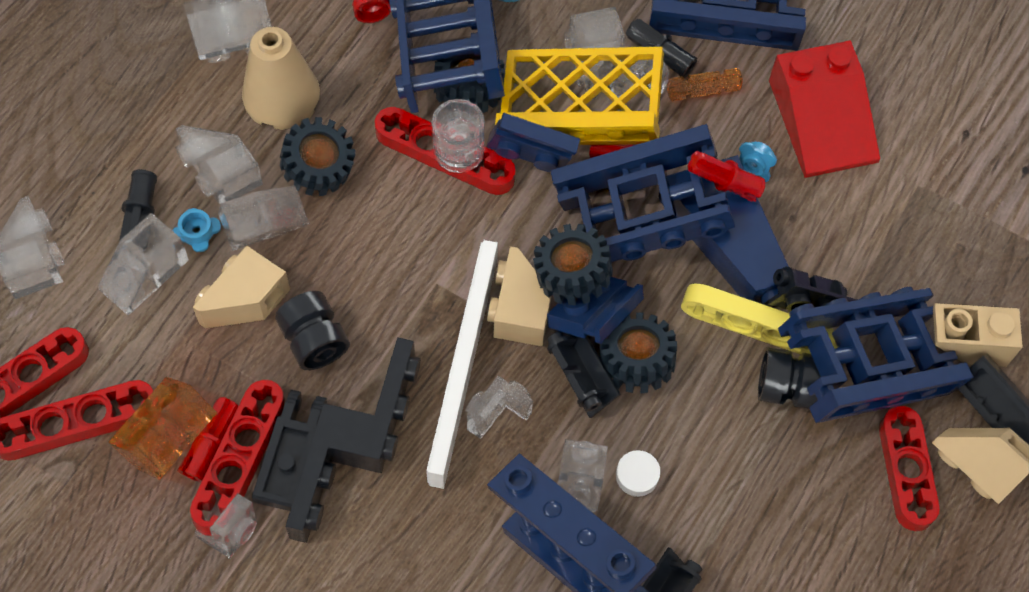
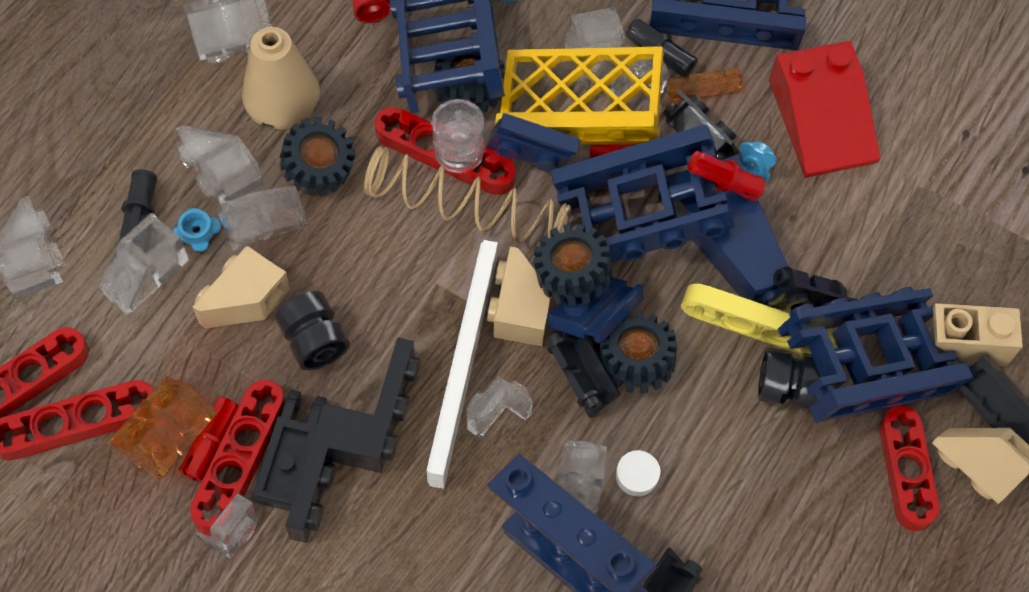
(371, 190): none -> tan piece
(692, 113): none -> black hinge

